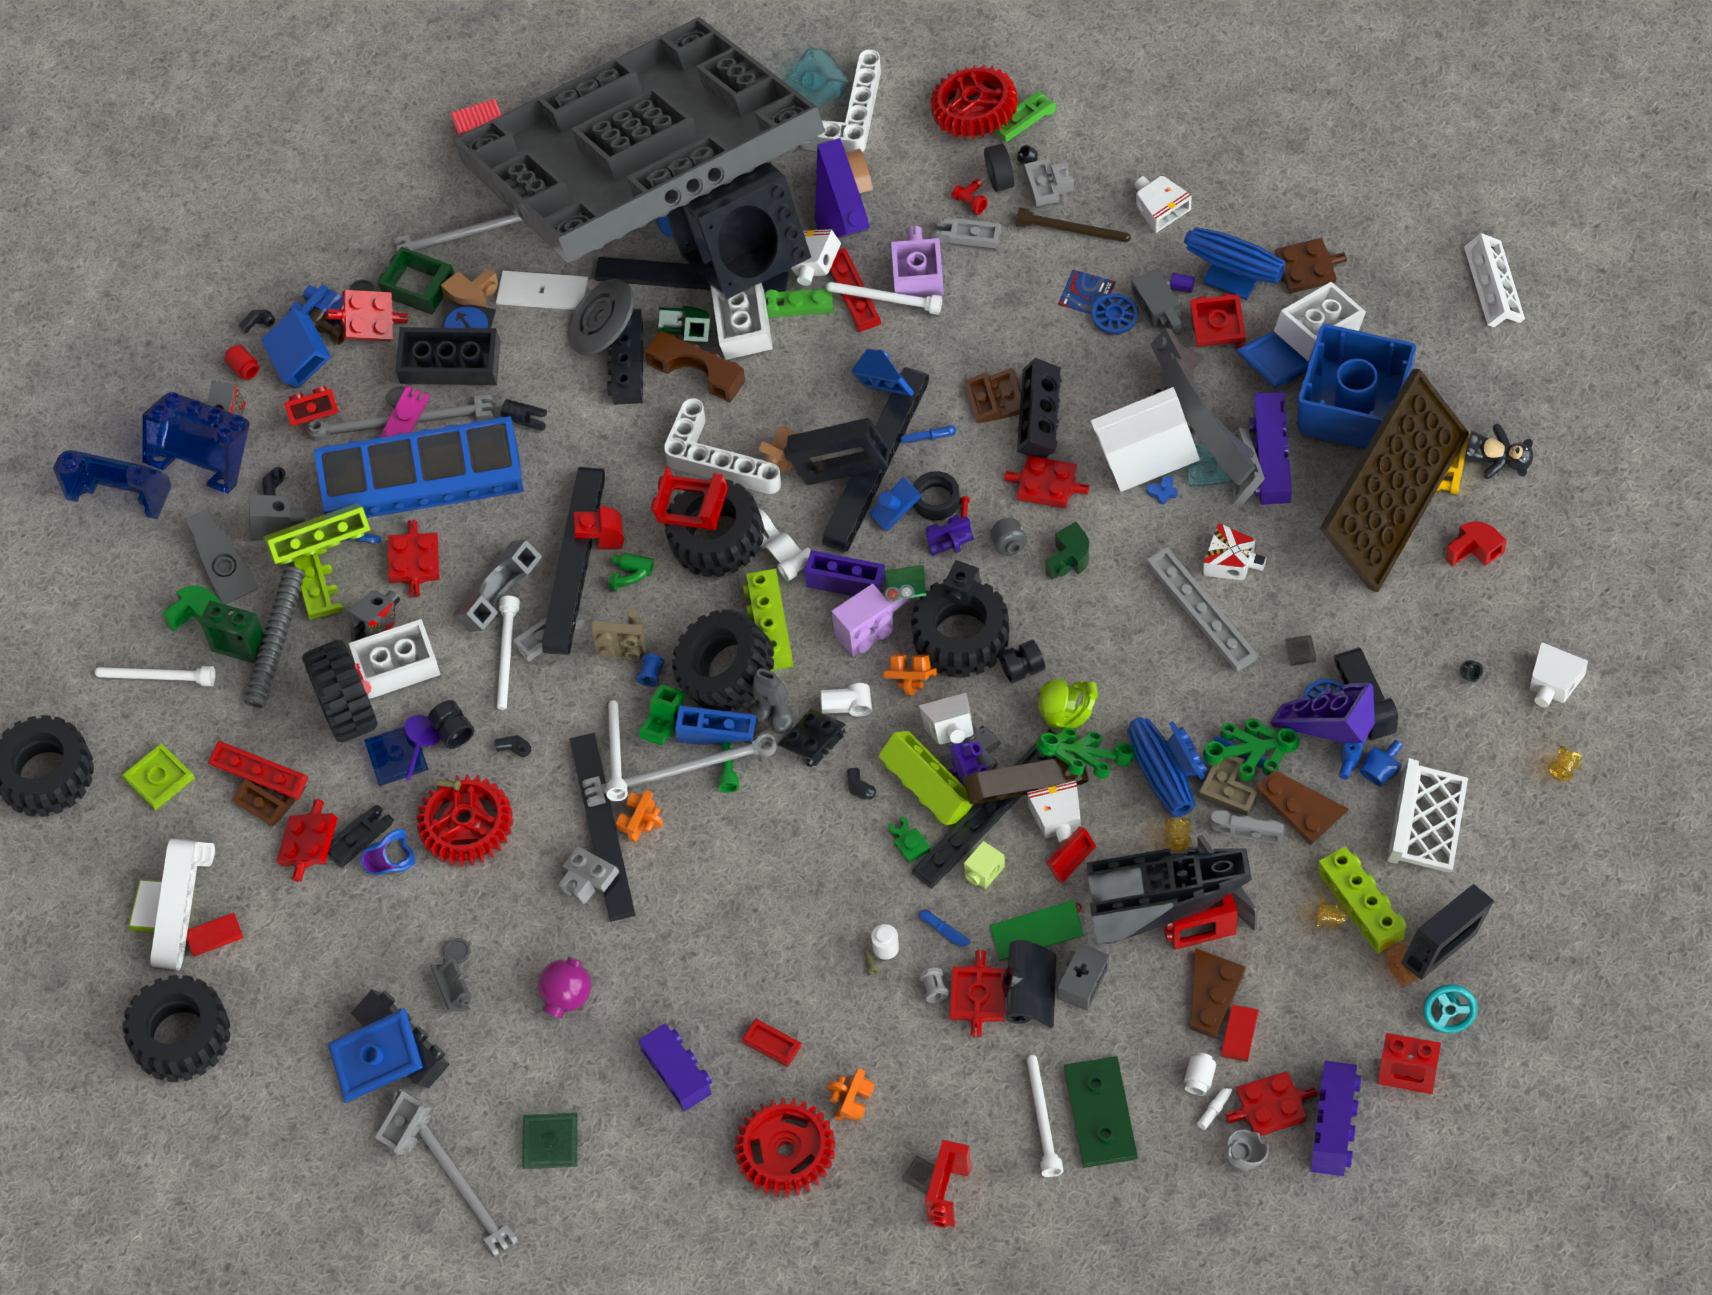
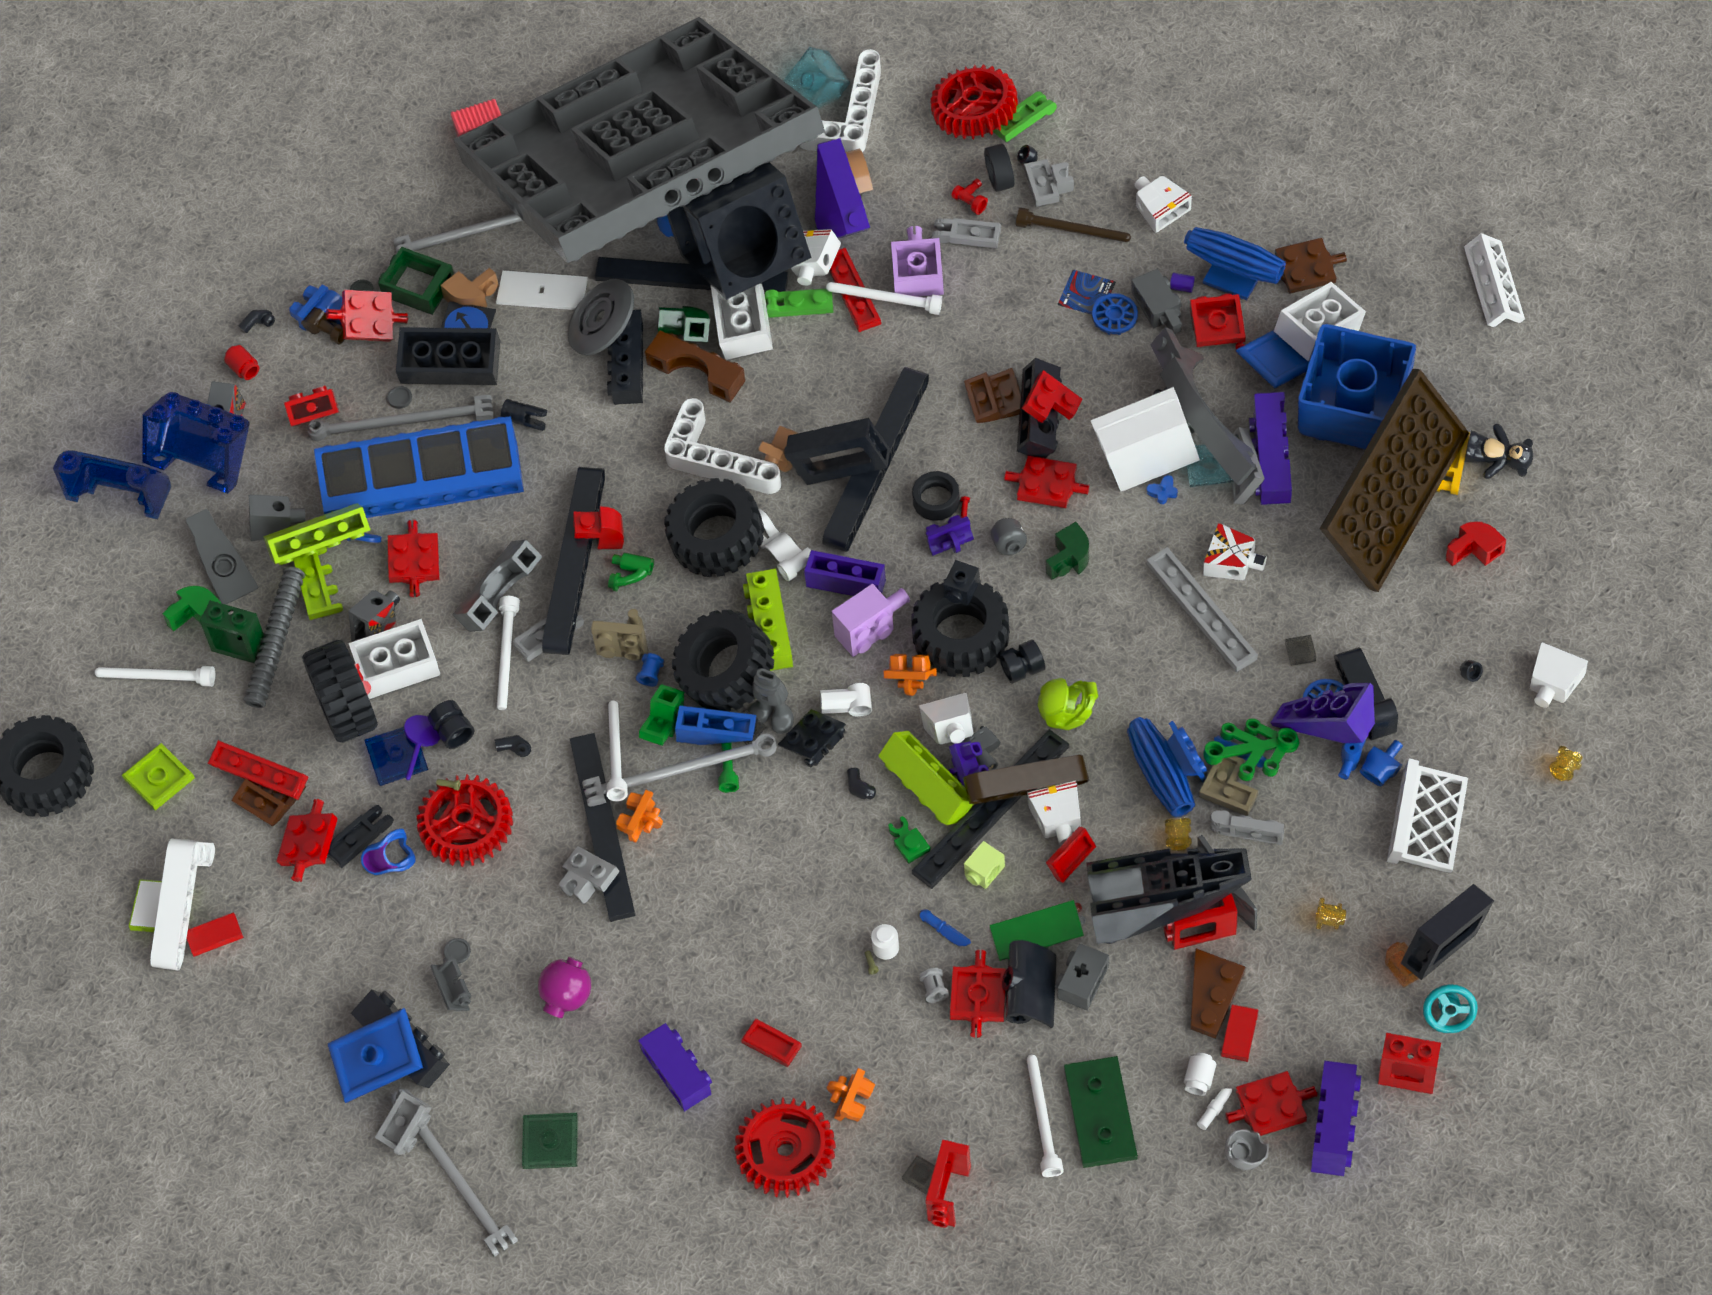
(162, 1001): black tyre -> none
(273, 480): black arm -> none
(295, 348): blue brick -> none
(406, 413): dark pink hinge -> none
(711, 507): red window -> none
(878, 372): blue slope -> none
(895, 503): blue tile -> none
(905, 583): green piece -> none
(936, 433): blue piece -> none
(1049, 394): none -> red plate
(1052, 744): green plant -> none
(1300, 806): reddish brown wing -> none
(1361, 899): lime brick -> none

